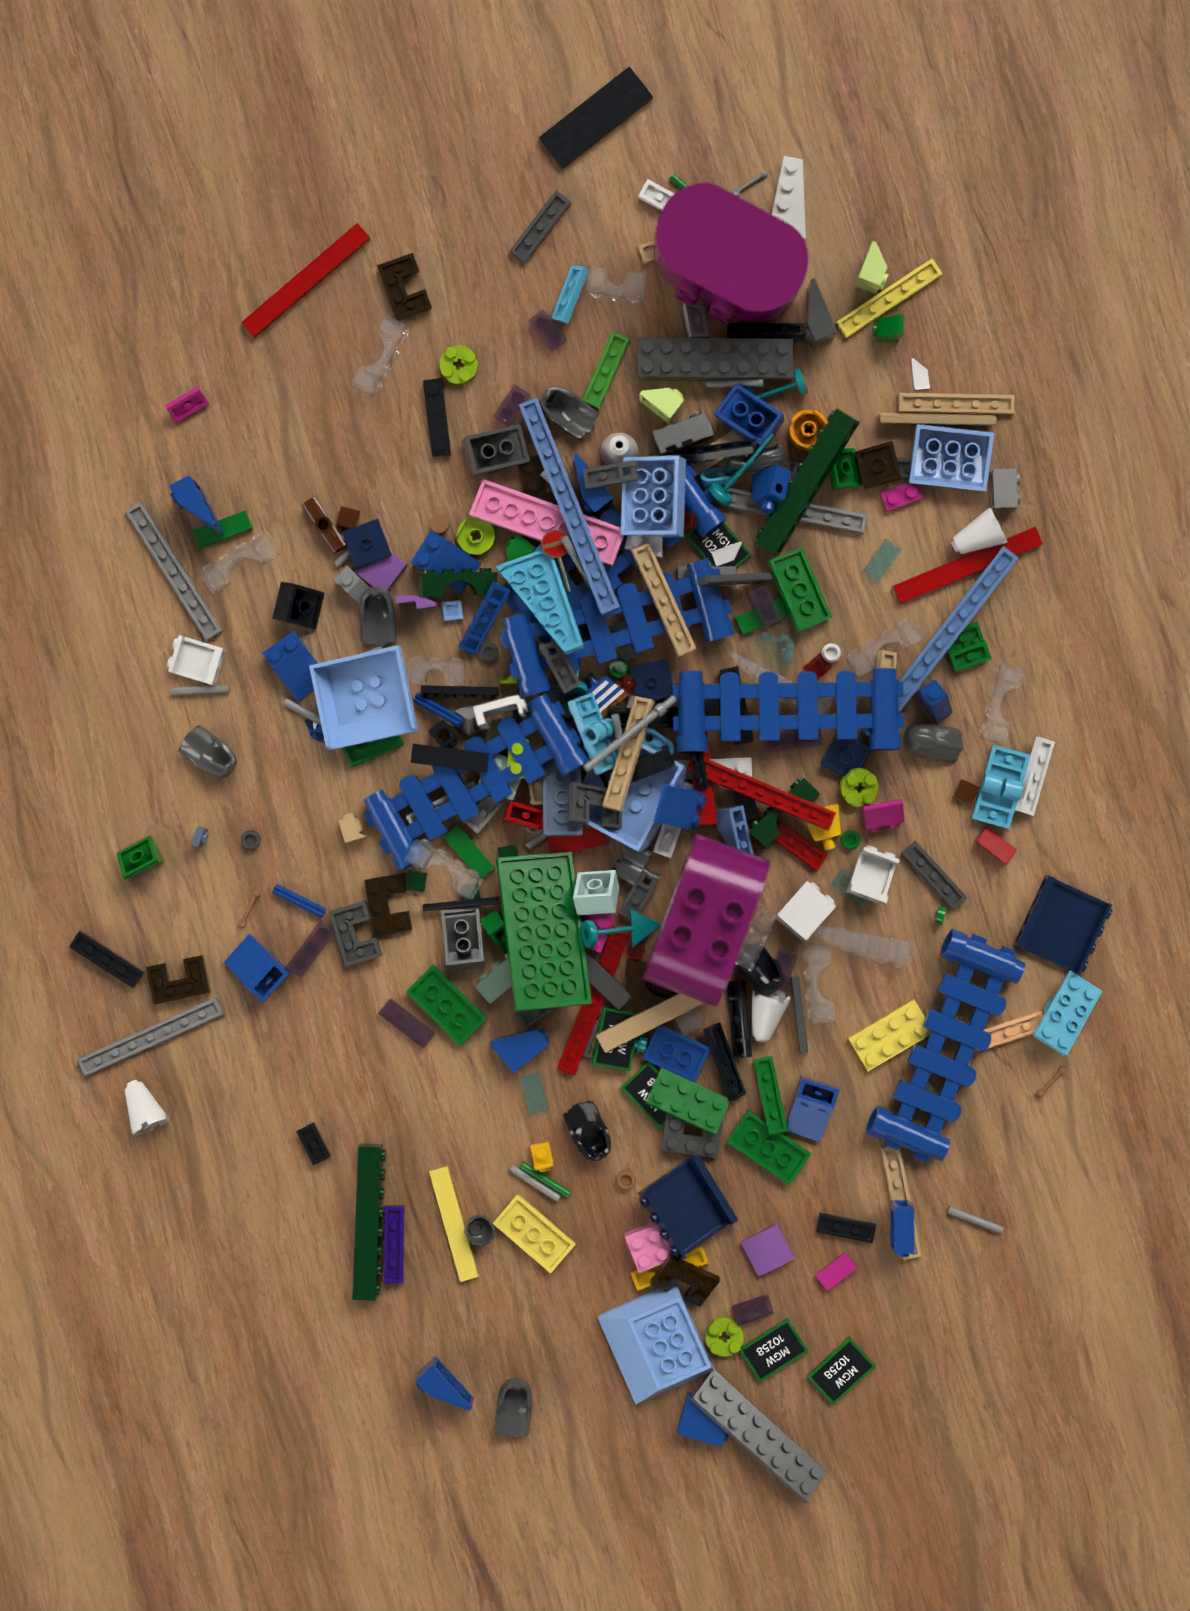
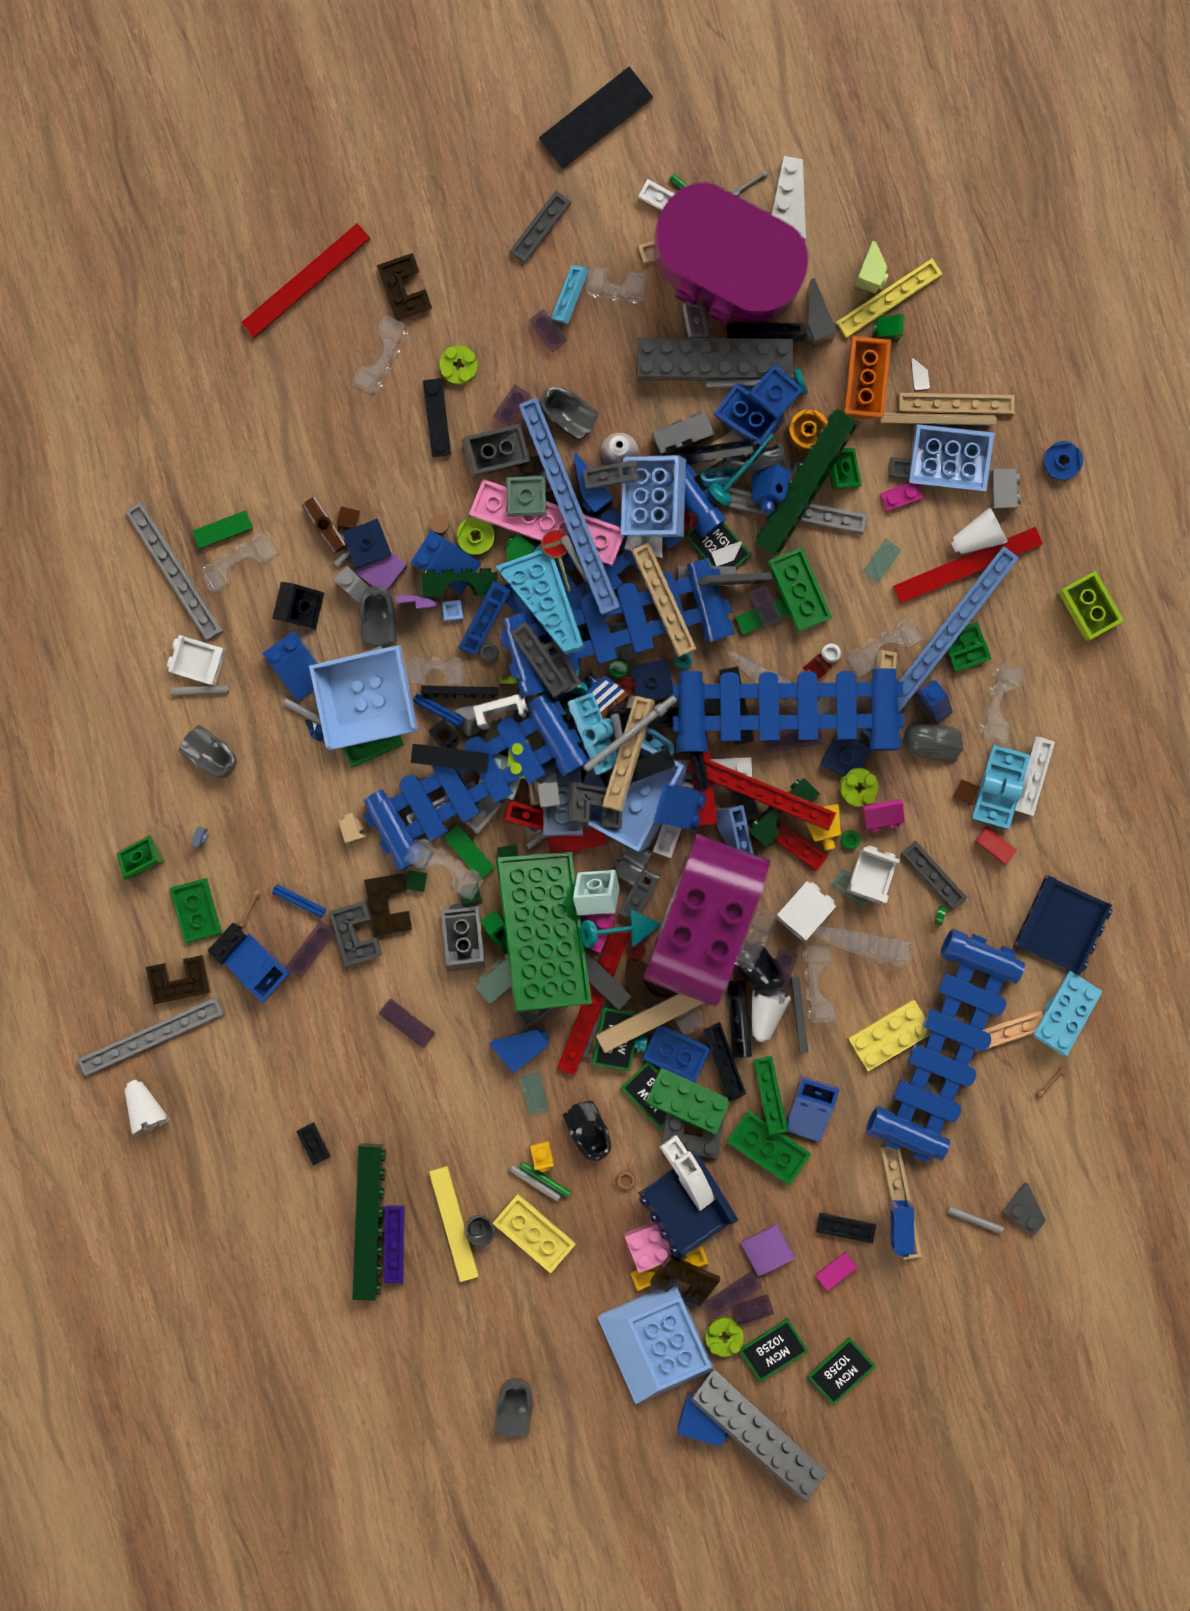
(106, 959): black plate -> none
(187, 404): dark pink plate -> none
(190, 496): blue slope -> none
(195, 910): none -> green tile
(227, 943): none -> black plate
(251, 839): dark grey tile -> none
(443, 1385): blue slope -> none
(446, 1004): green plate -> none
(461, 904): black bar -> none
(526, 496): none -> sand green tile
(540, 659): none -> dark grey tile
(549, 795): none -> light grey panel
(605, 370): bright green tile -> none
(663, 402): yellowish green slope -> none
(683, 665): none -> teal plate
(689, 1172): none -> white slope
(733, 1294): none -> plate
(775, 392): none -> blue plate
(786, 652): clear light blue bracket -> none
(867, 377): none -> orange slope
(878, 465): dark brown plate -> none
(1025, 1210): none -> dark grey wing
(1070, 452): none -> blue plate
(1090, 606): none -> lime brick

